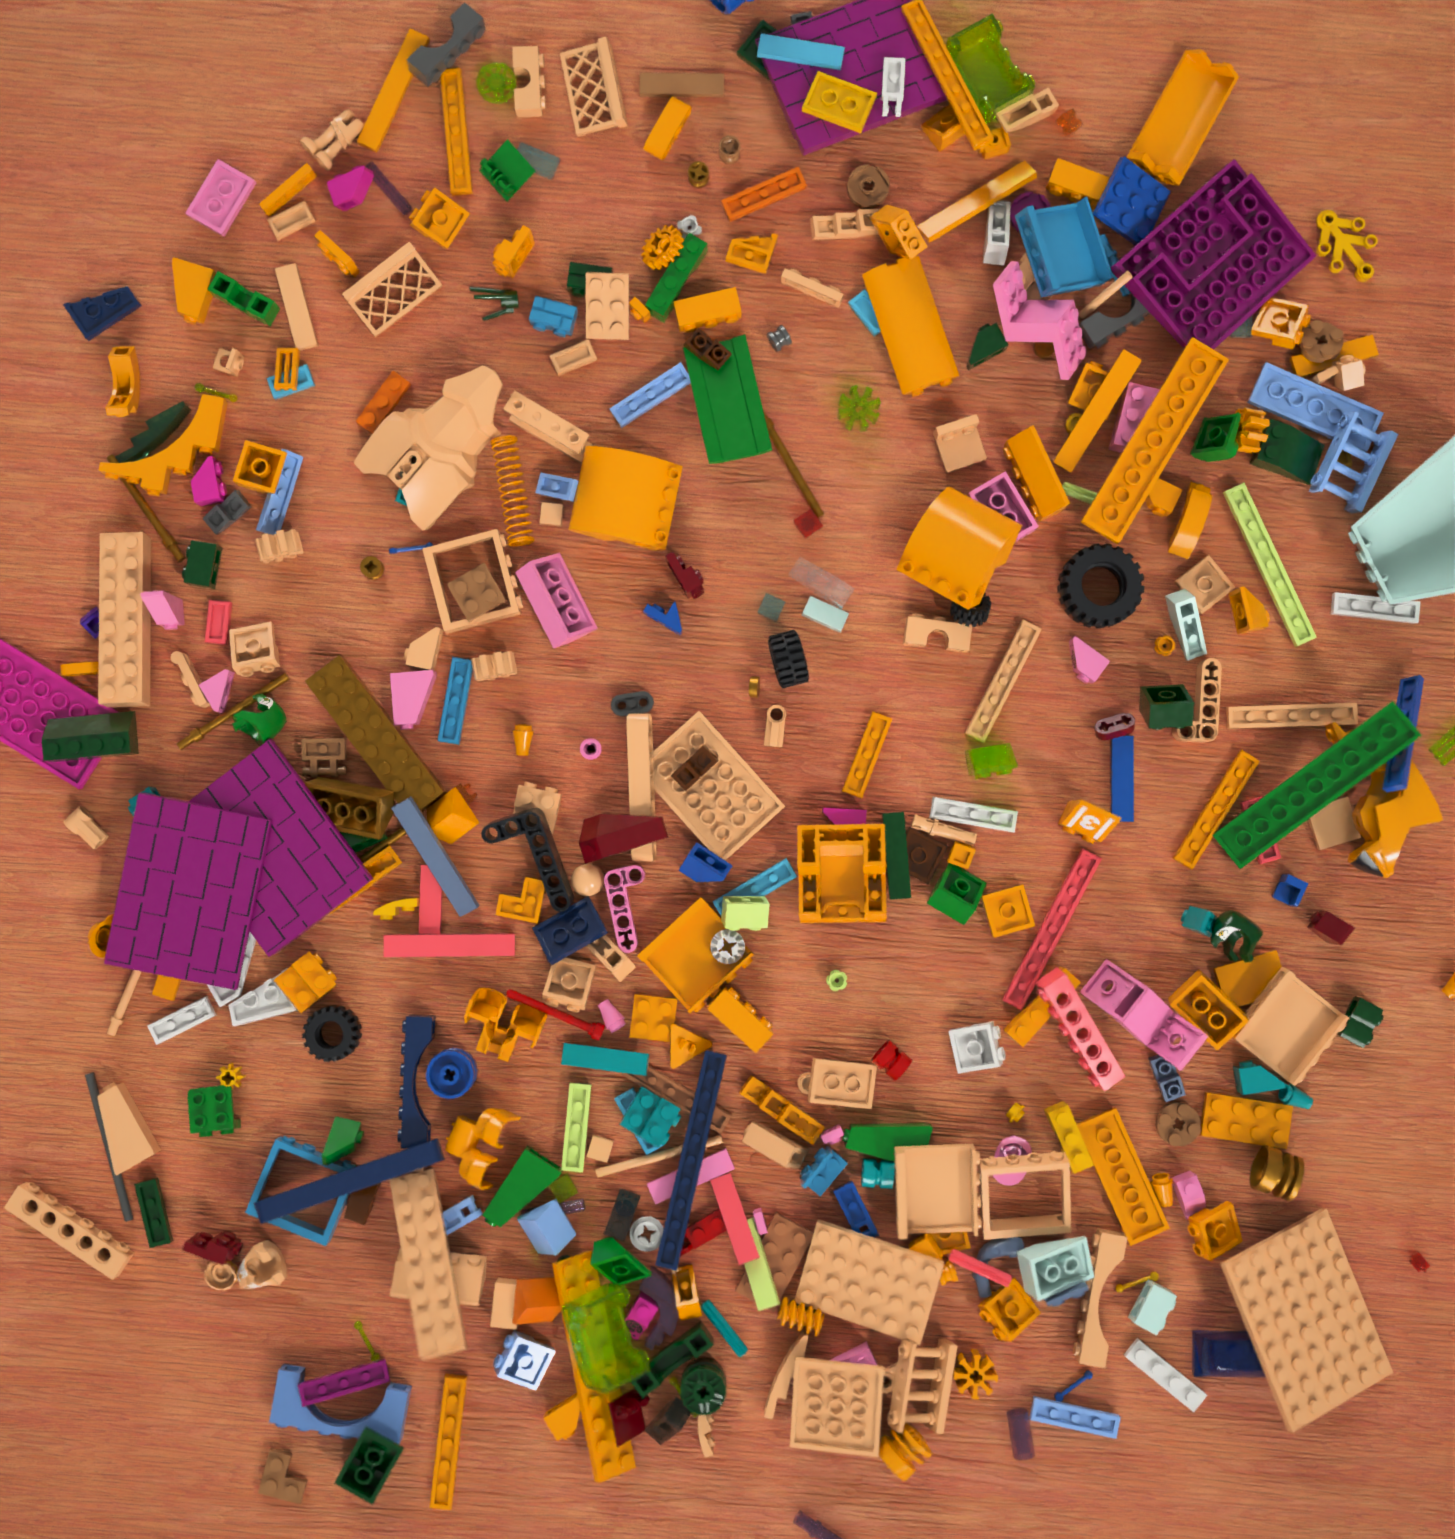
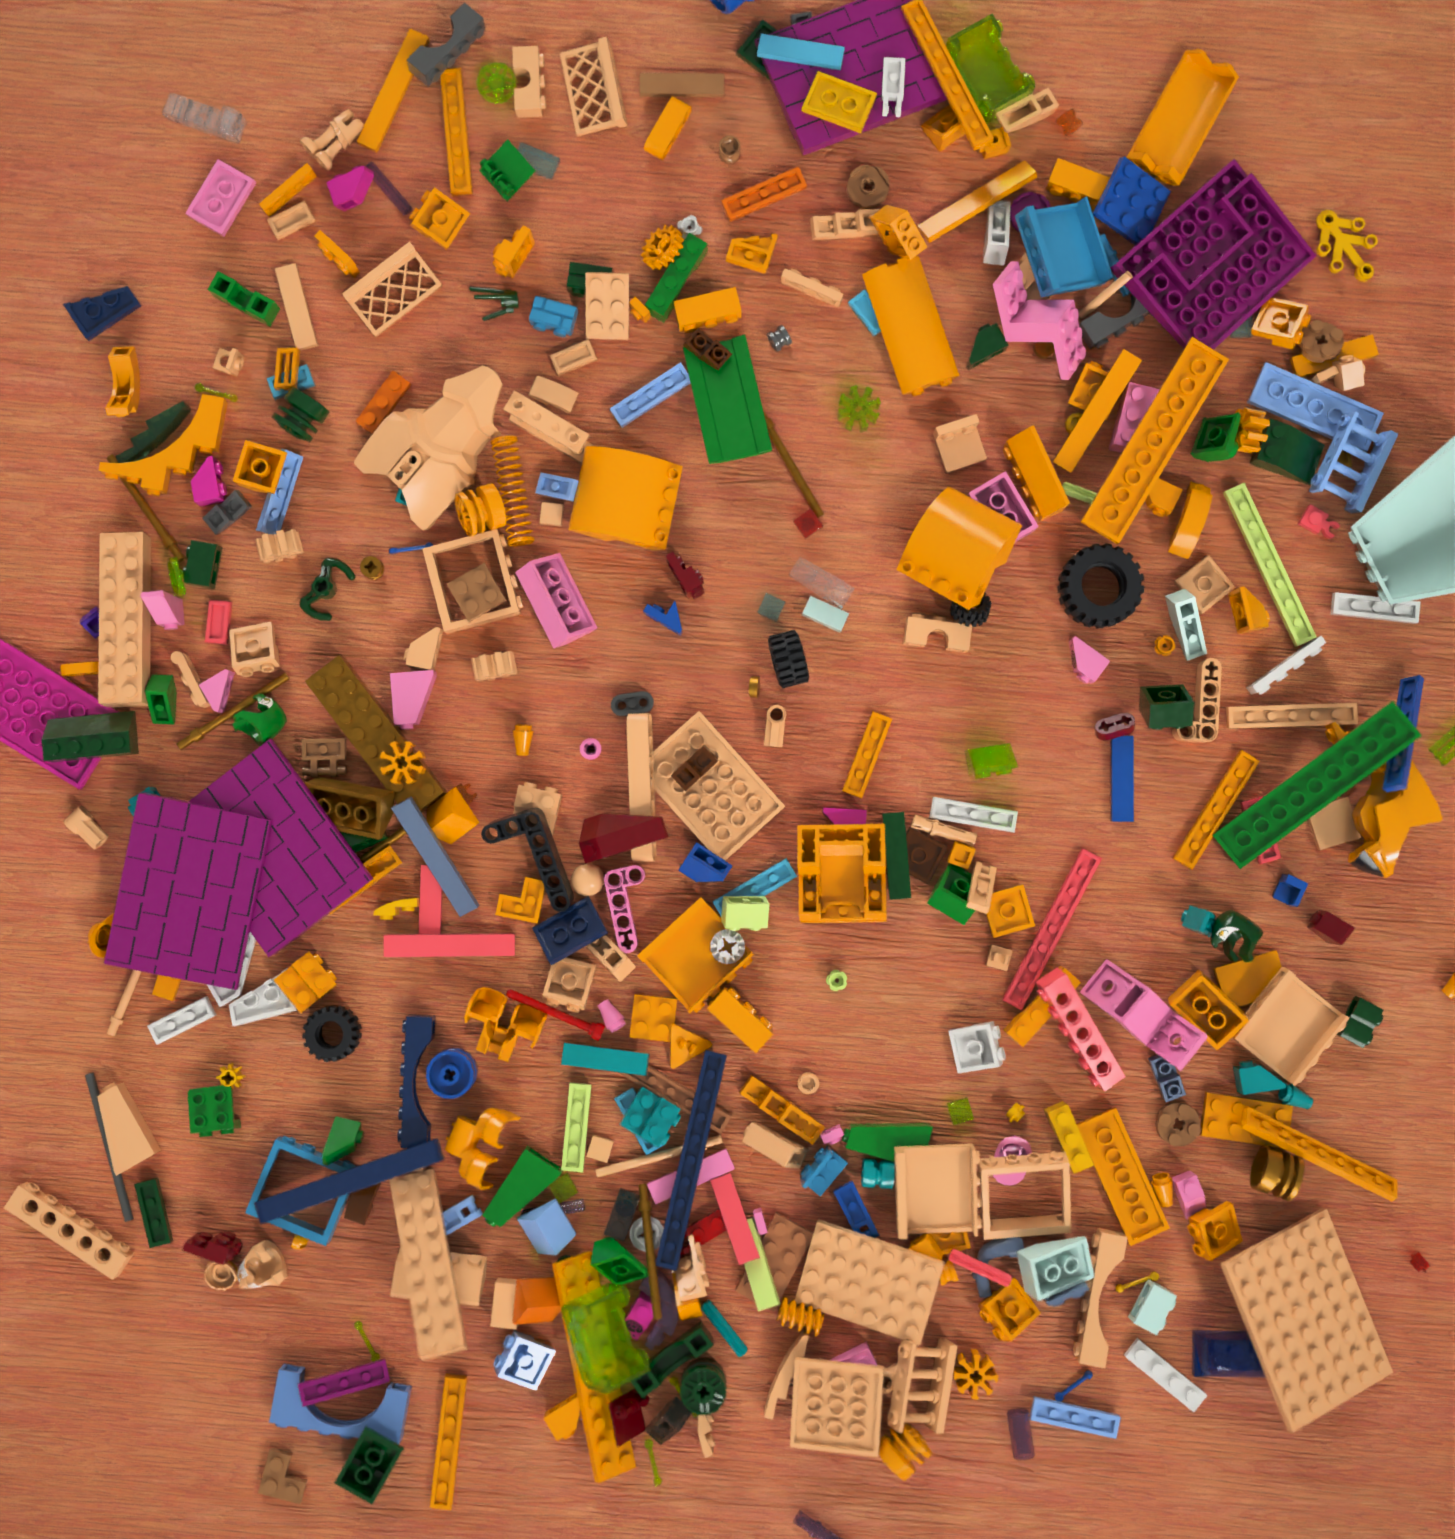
(161, 699): none -> green slope
(176, 577): none -> clear neon green wheel
(191, 290): light orange slope -> none
(223, 123): none -> clear beam
(299, 1242): none -> light orange hinge
(300, 414): none -> dark green wheel
(324, 588): none -> dark green piece
(408, 758): none -> light orange gear
(455, 701): dark azure tile -> none
(480, 509): none -> light orange wheel
(553, 393): none -> light nougat slope
(645, 1208): none -> pearl gold bar
(648, 1445): none -> clear neon green hinge
(691, 1274): none -> light nougat bracket
(696, 170): pearl gold wheel -> none
(842, 1083): light nougat plate -> none
(890, 1059): red wheel -> none
(960, 1111): none -> clear neon green tile
(981, 887): none -> light nougat plate
(998, 957): none -> light nougat tile
(1003, 681): light nougat tile -> none
(1087, 821): light orange slope -> none
(1279, 672): none -> white plate
(1315, 520): none -> coral plate
(1319, 1153): none -> light orange plate

